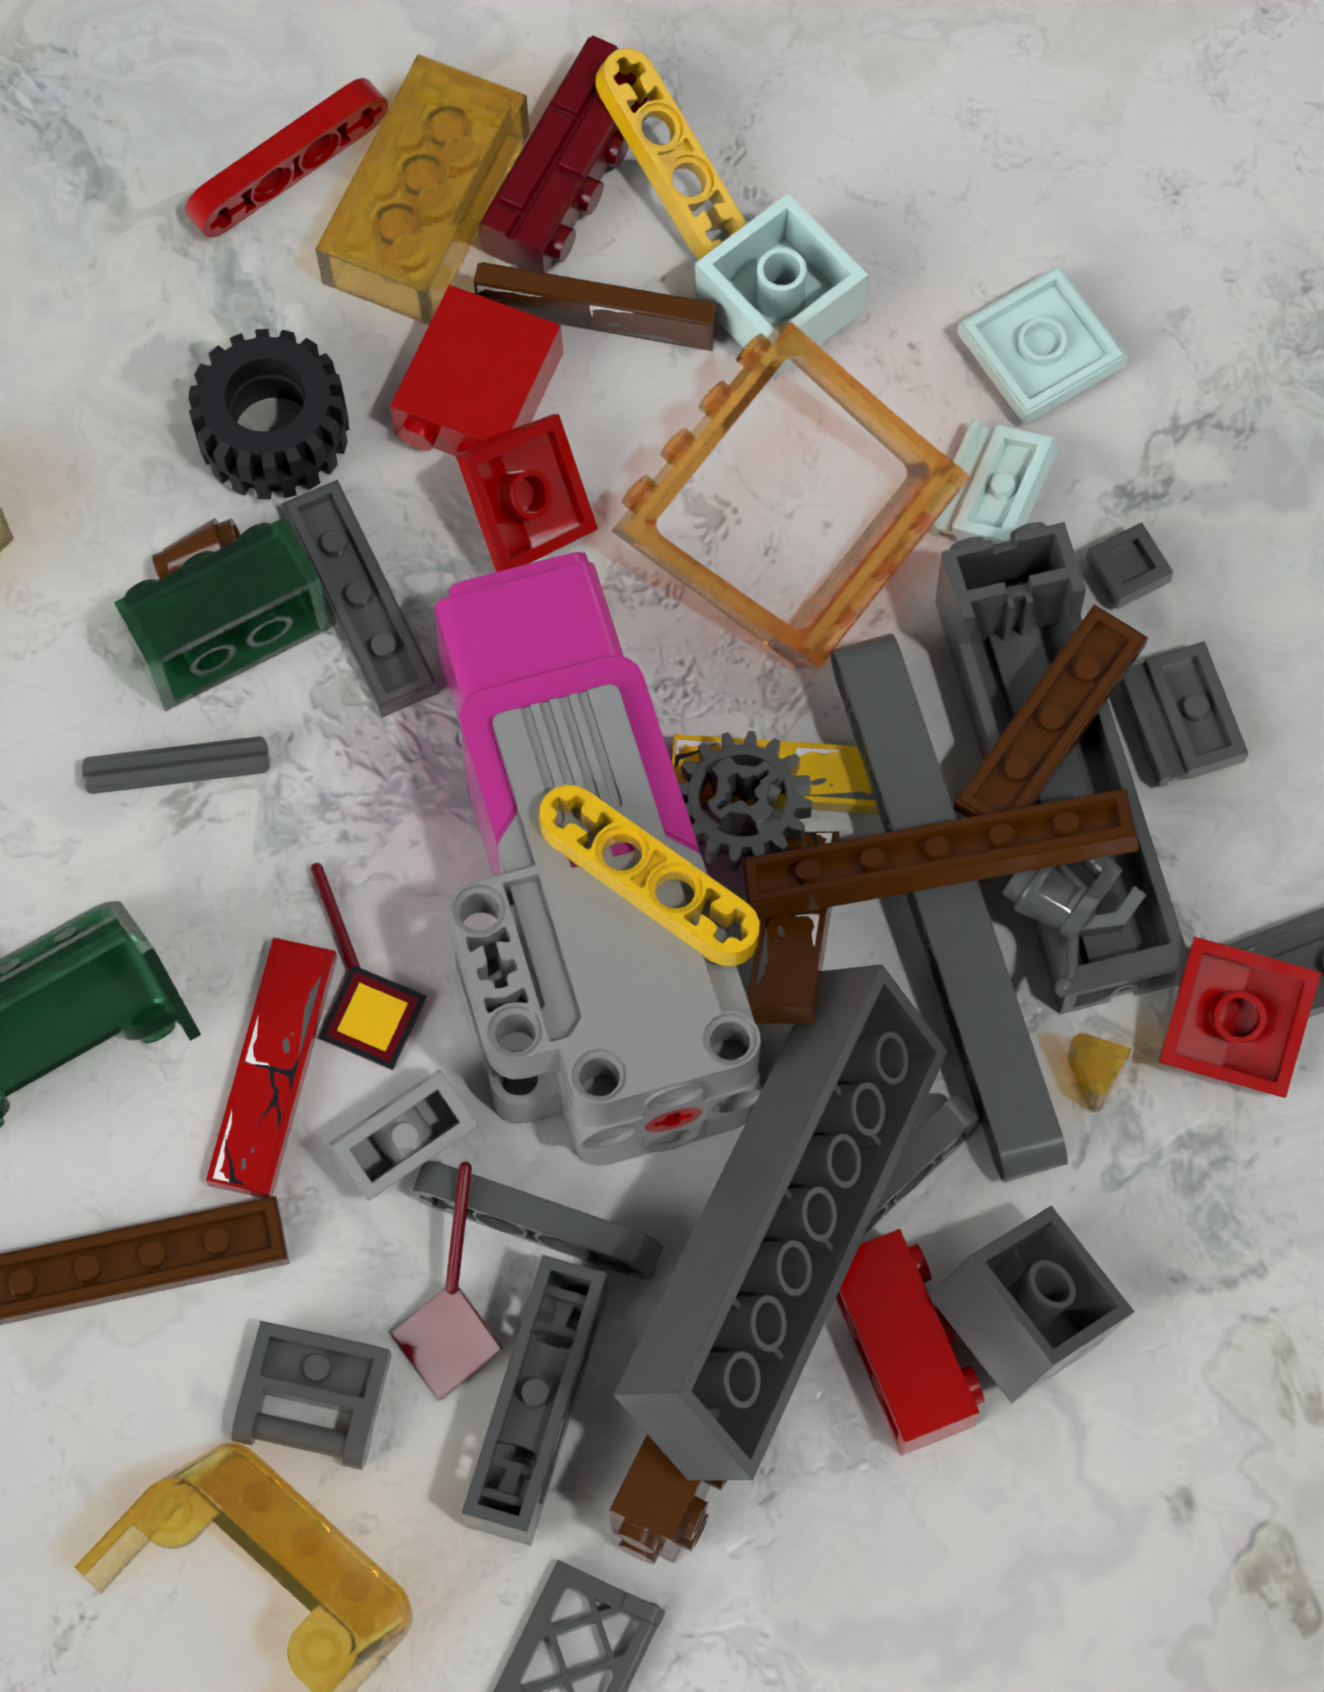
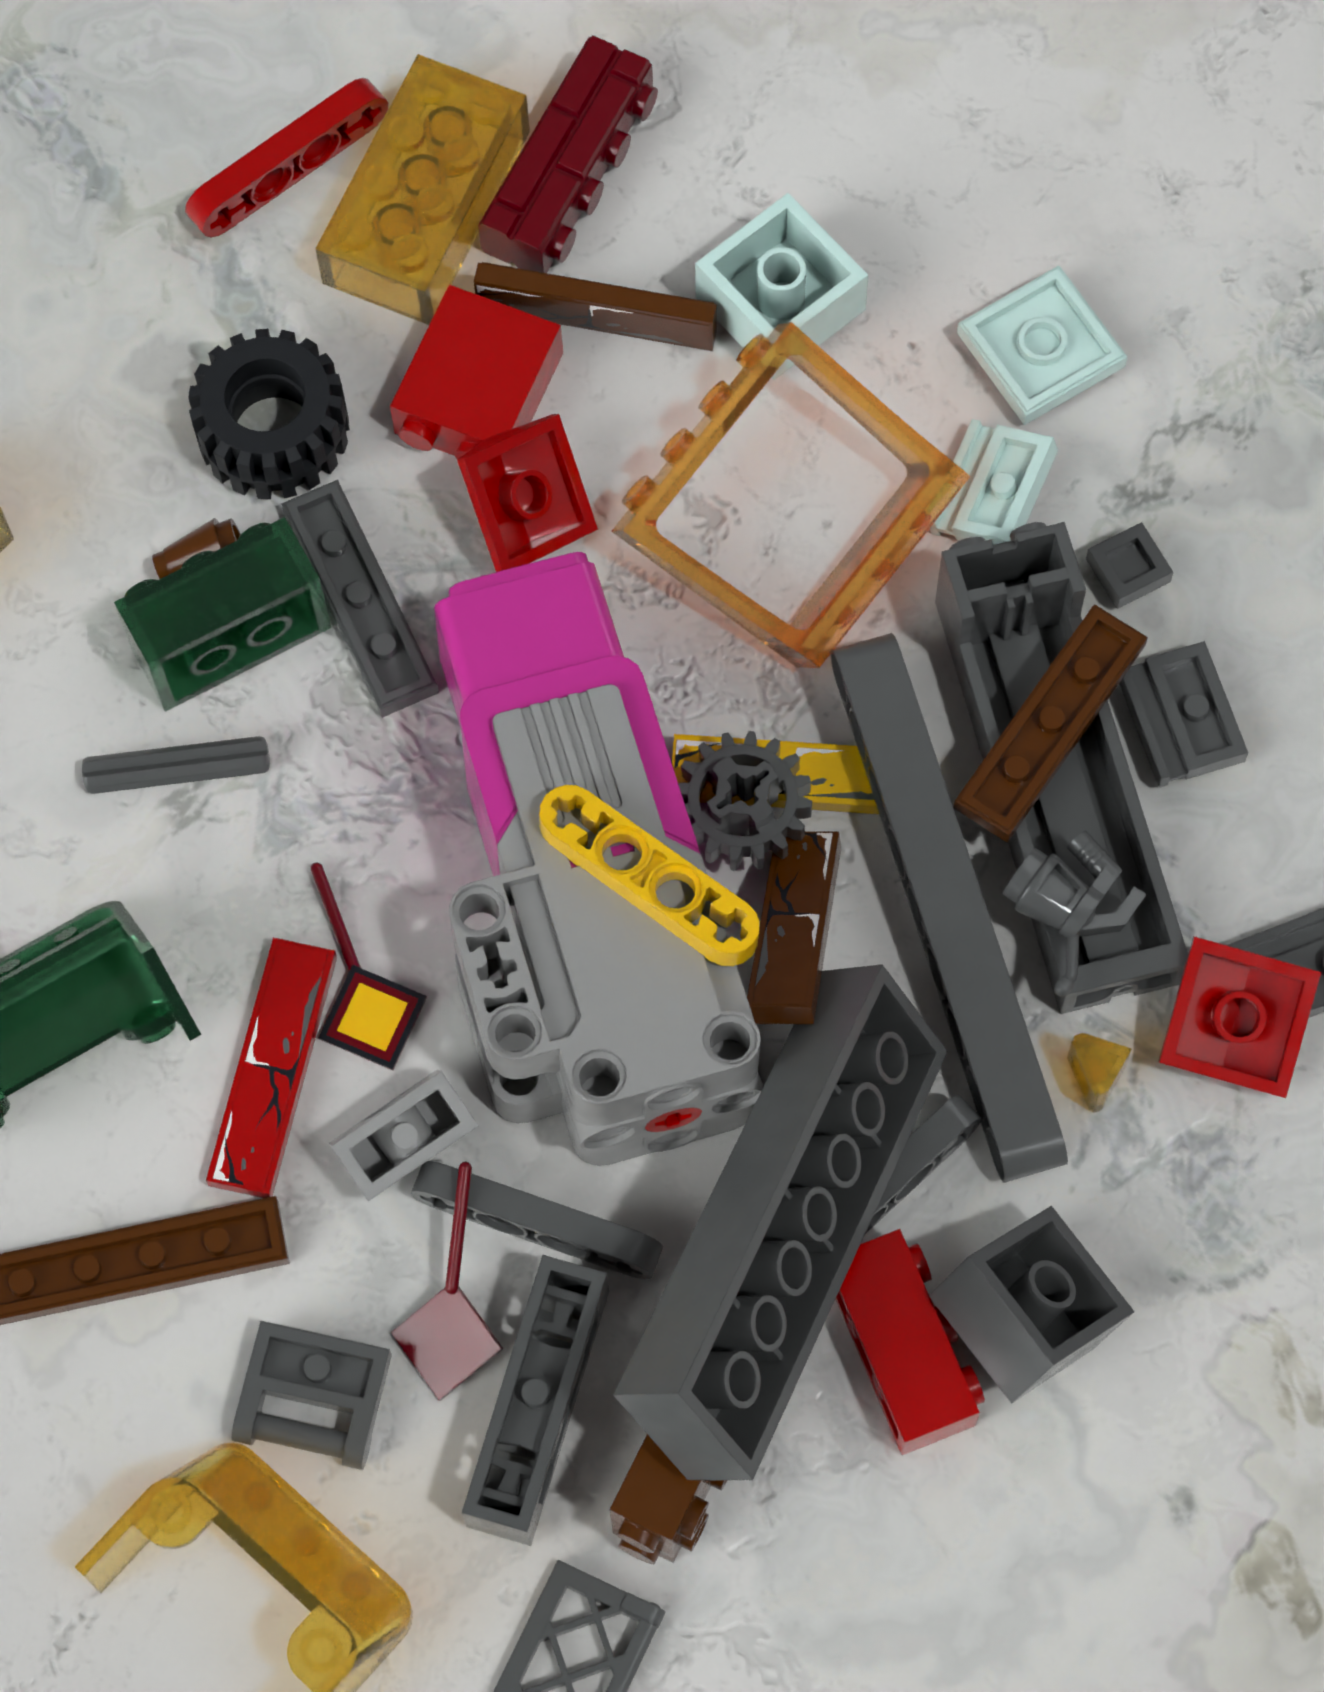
(661, 160): yellow beam -> none
(940, 854): reddish brown tile -> none

